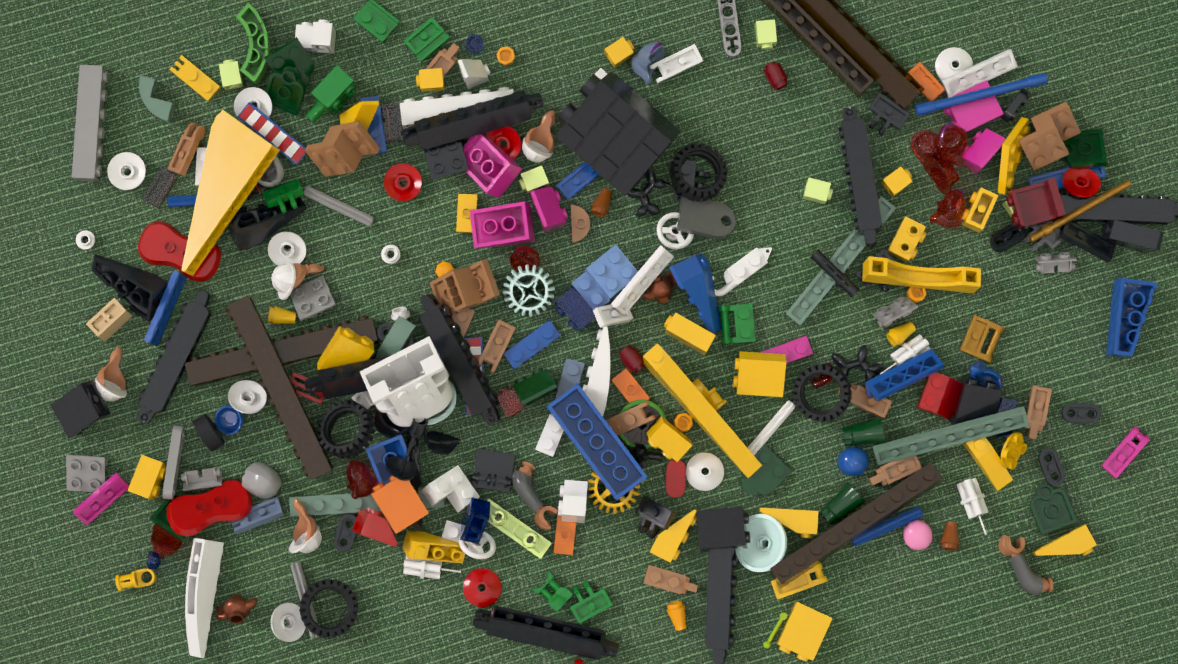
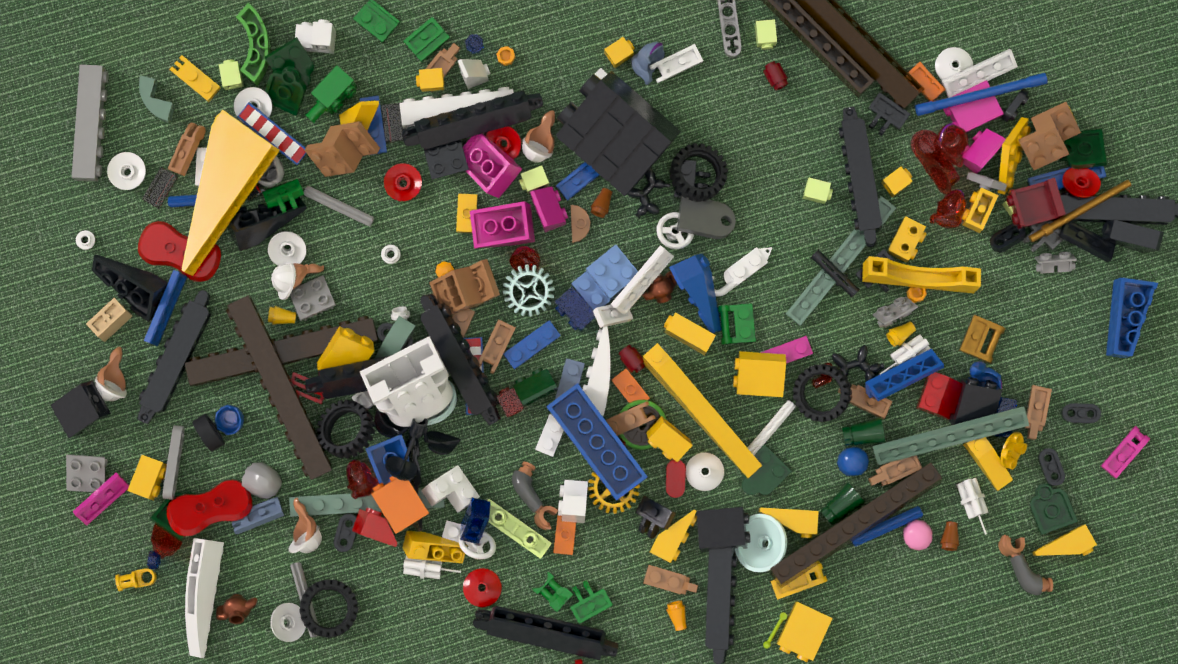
(209, 478): light grey hinge -> none
(247, 390): white dish -> none
(493, 470): black hinge -> none
(640, 454): black piece -> none
(683, 422): light orange tile -> none
(711, 396): yellow connector -> none
(986, 182): none -> light grey plate

